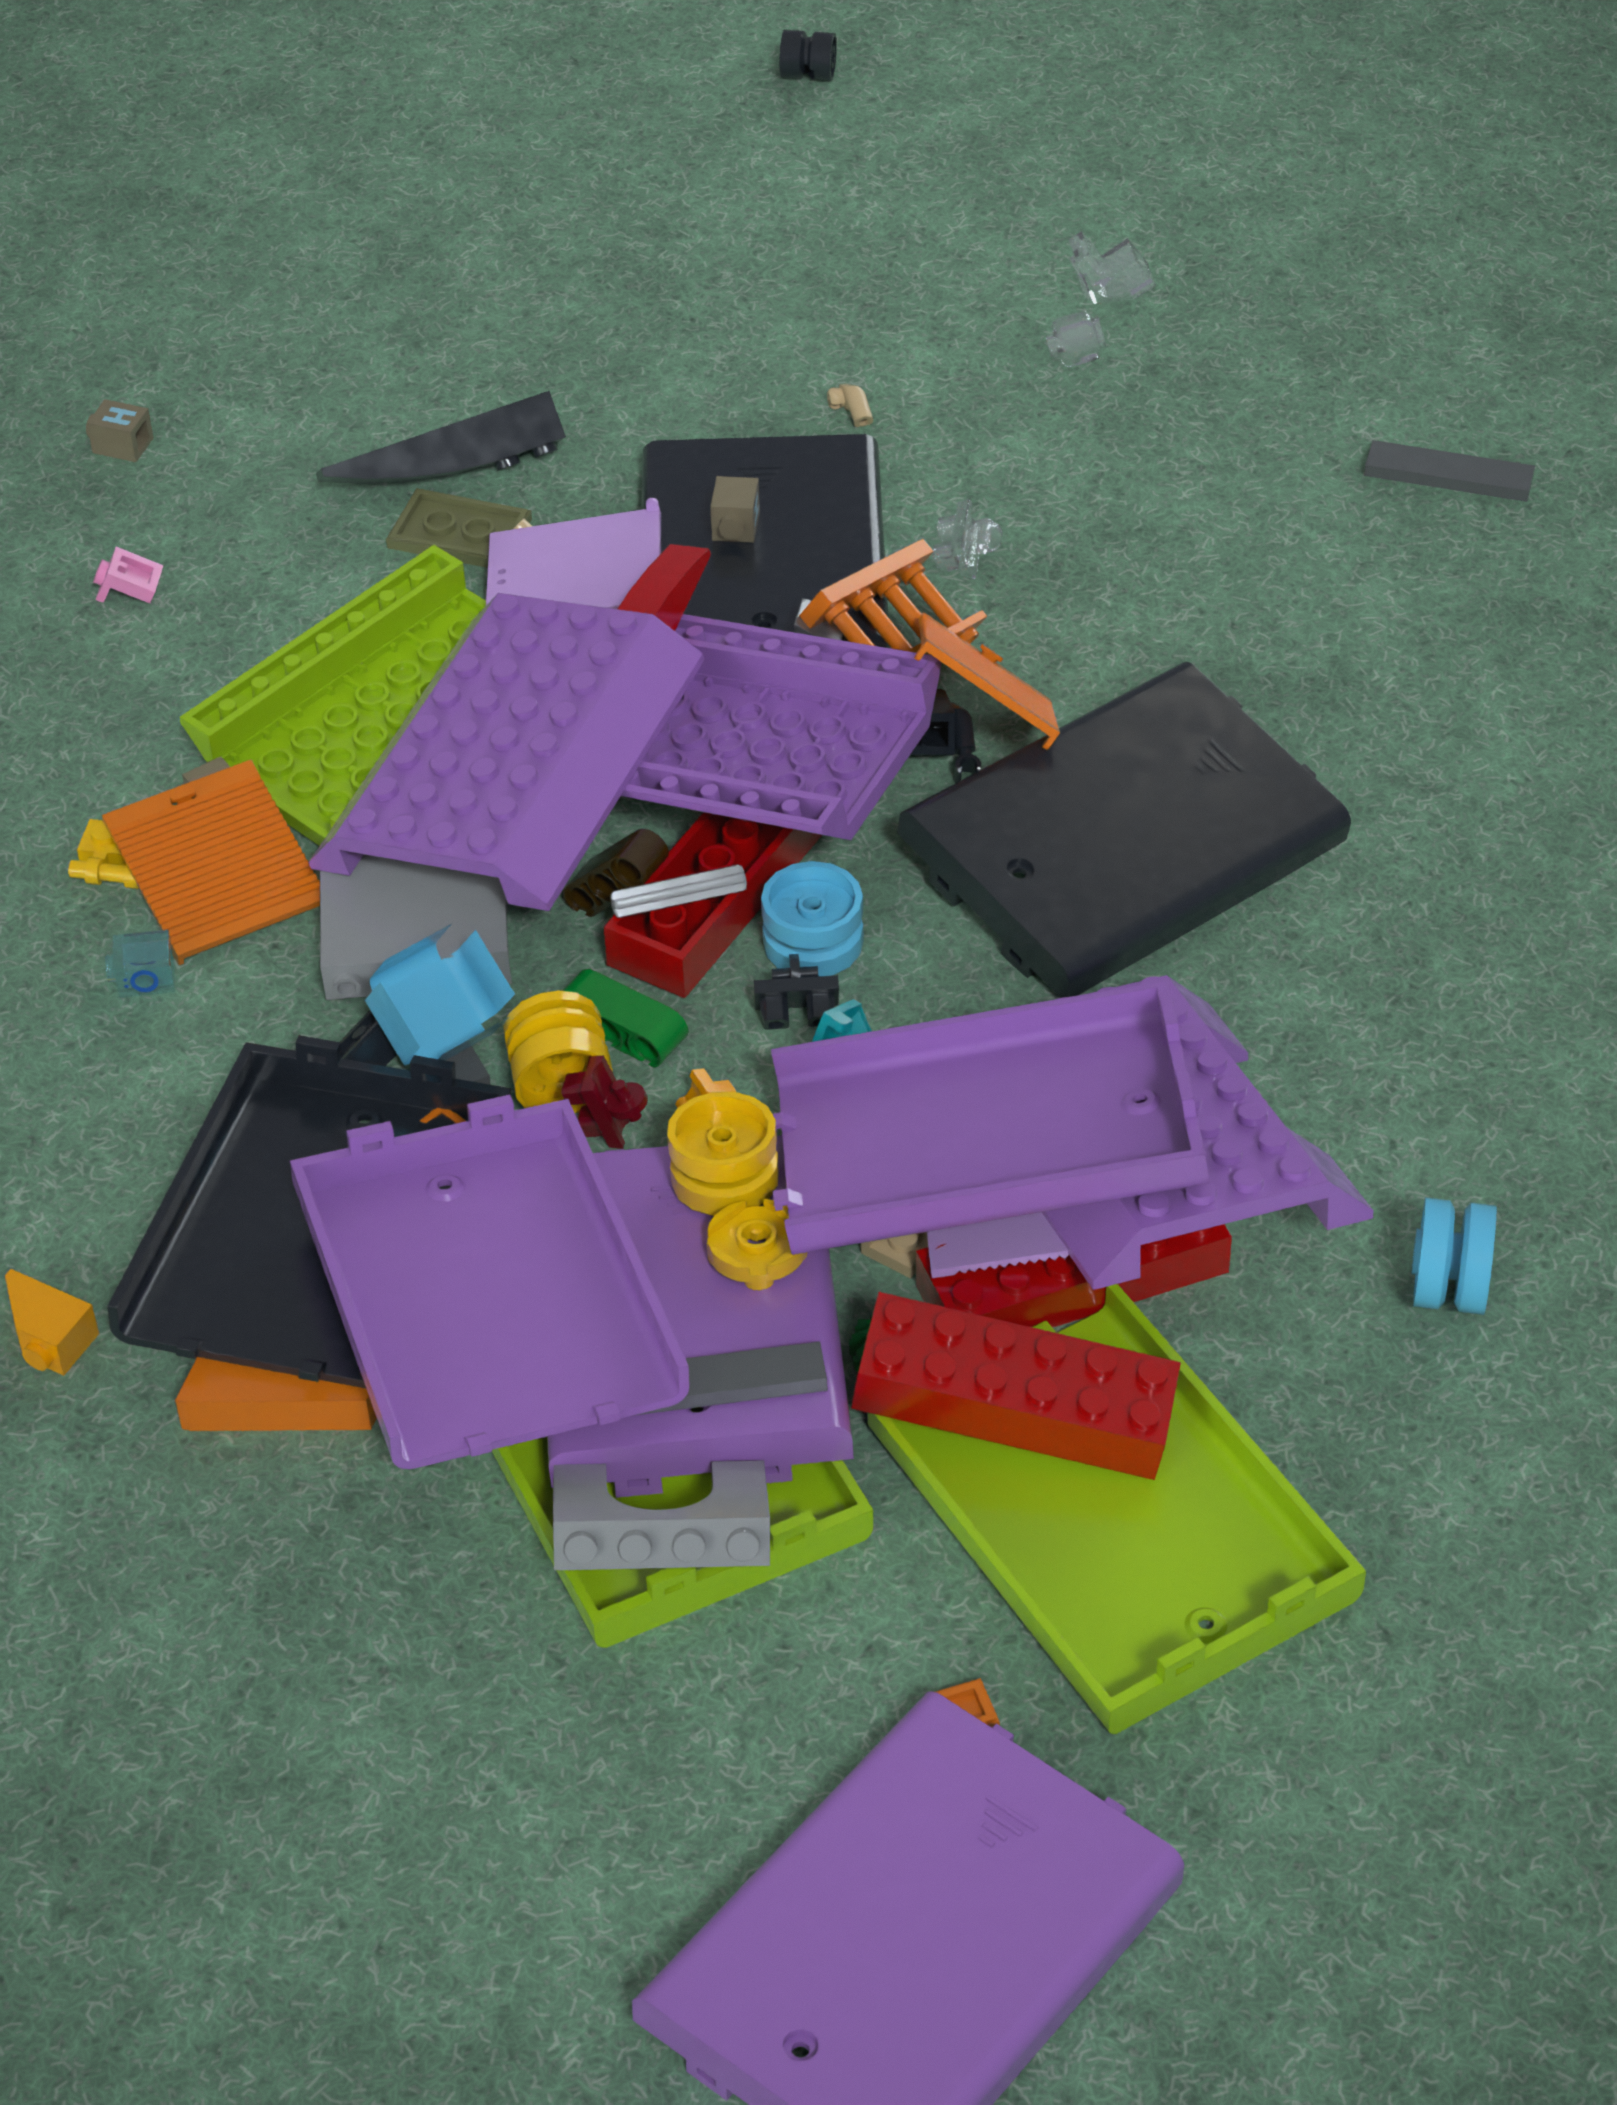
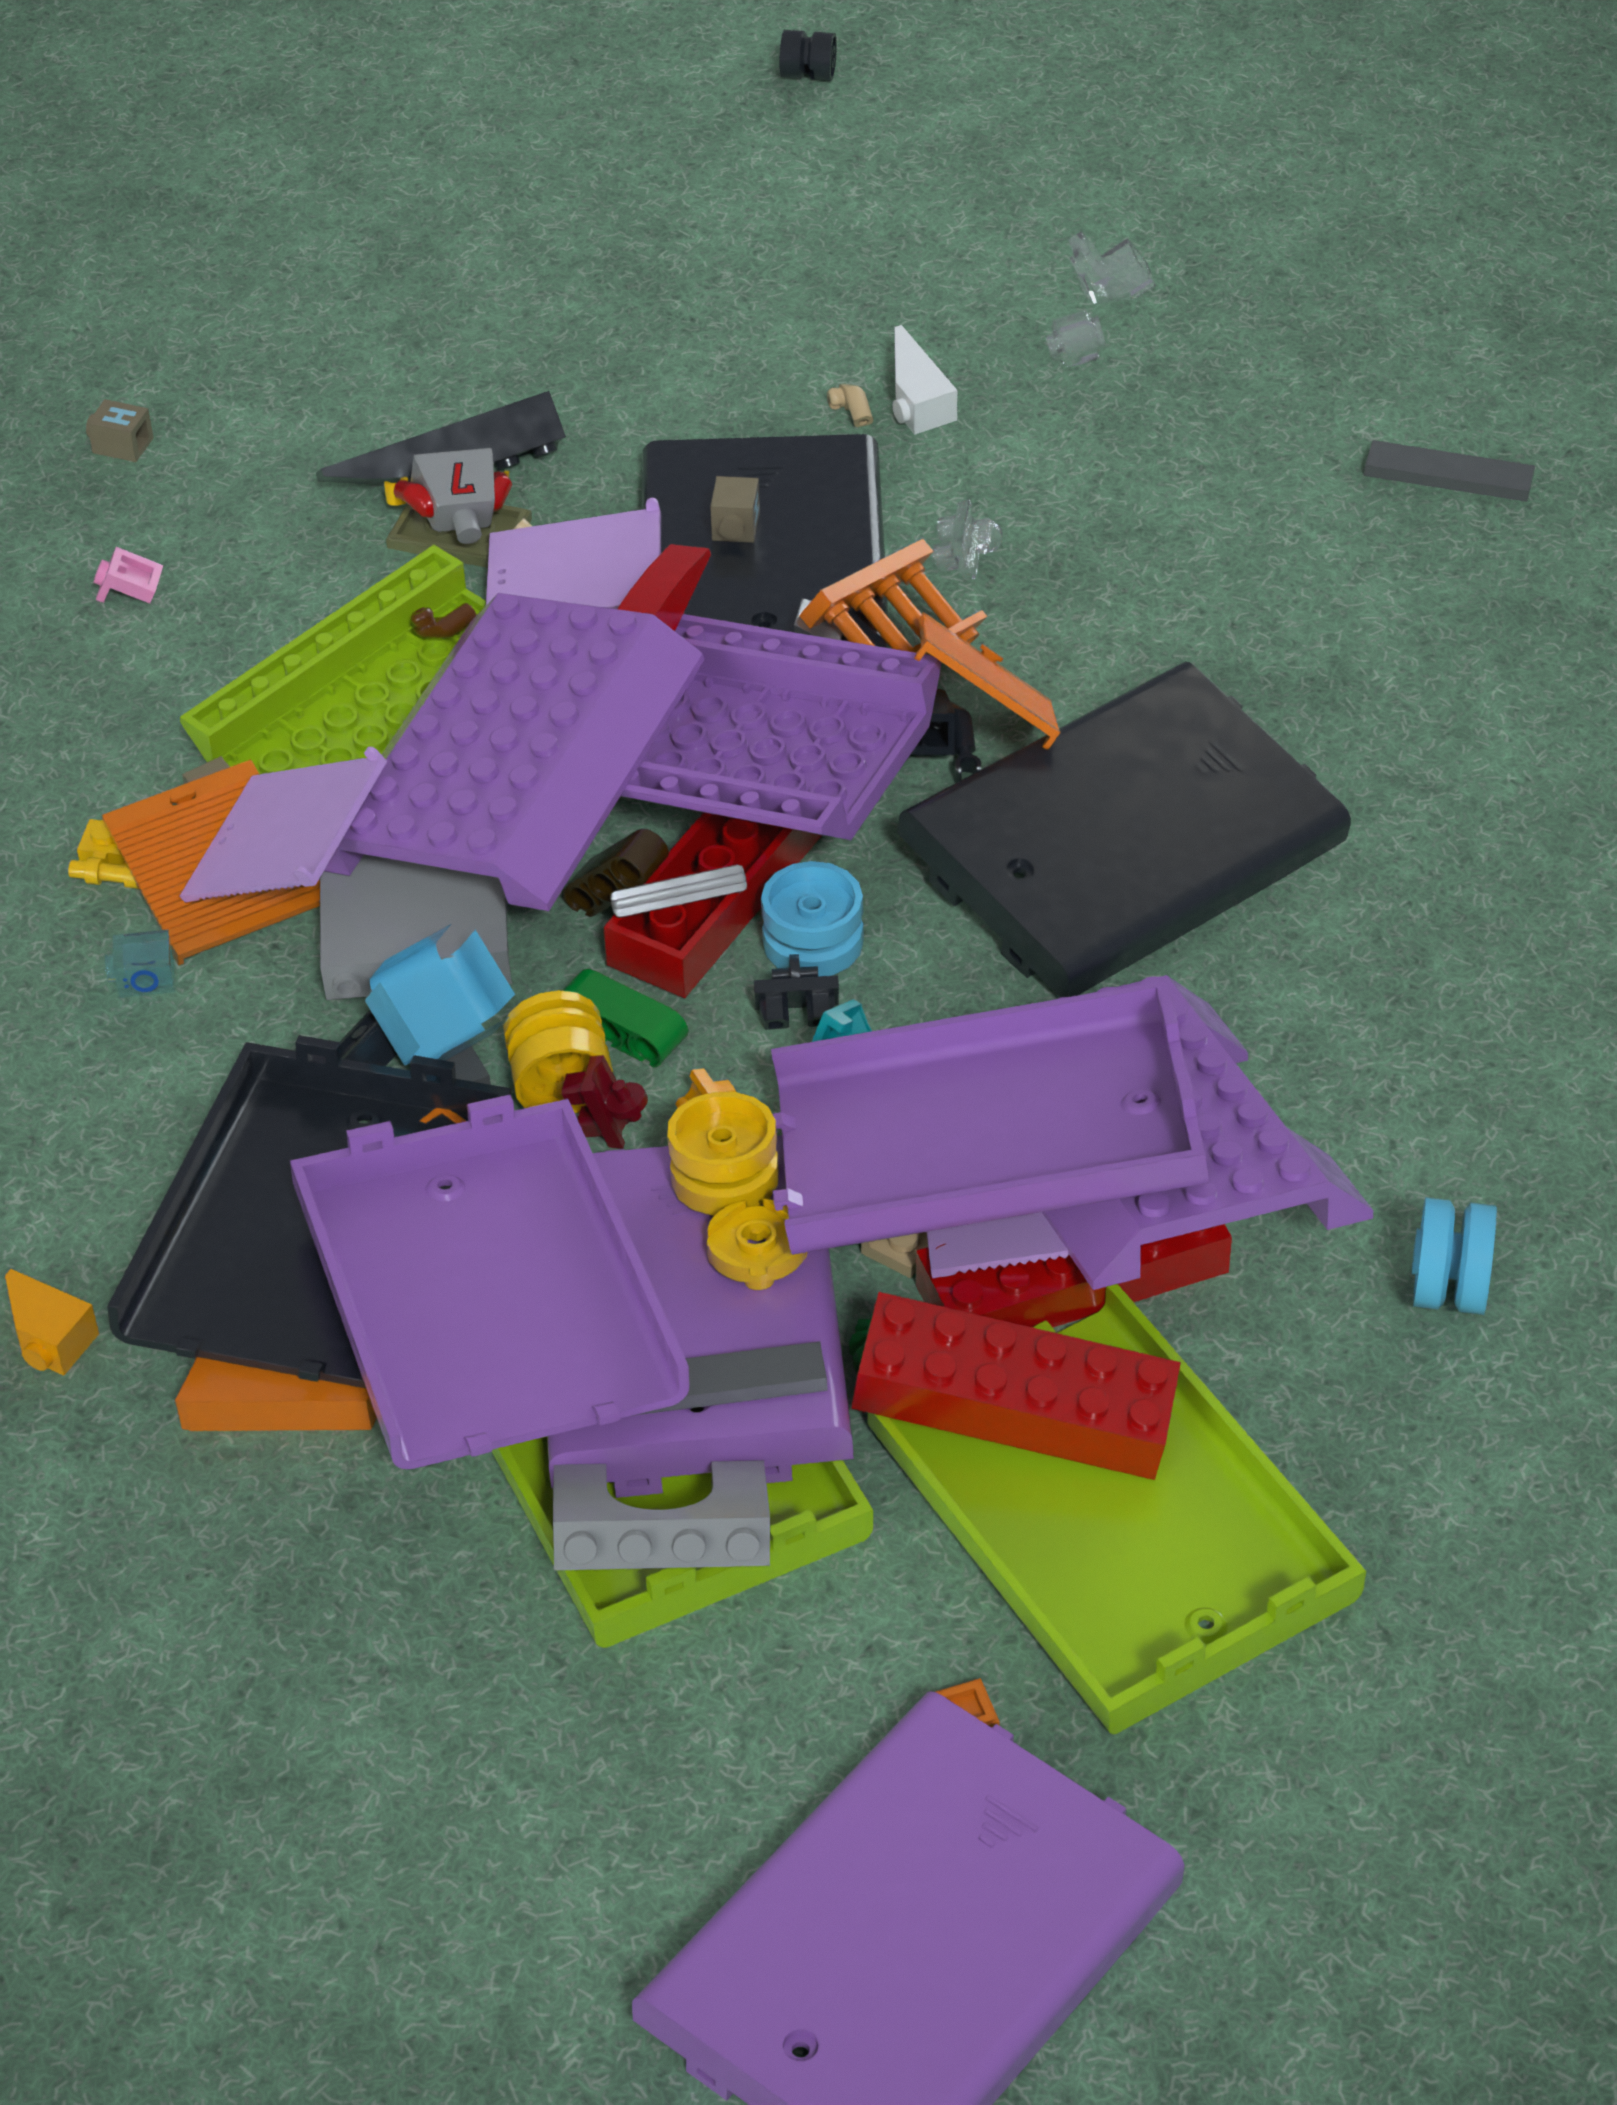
(284, 828): none -> lavender door
(442, 627): none -> reddish brown arm
(453, 491): none -> light grey torso
(921, 390): none -> white slope

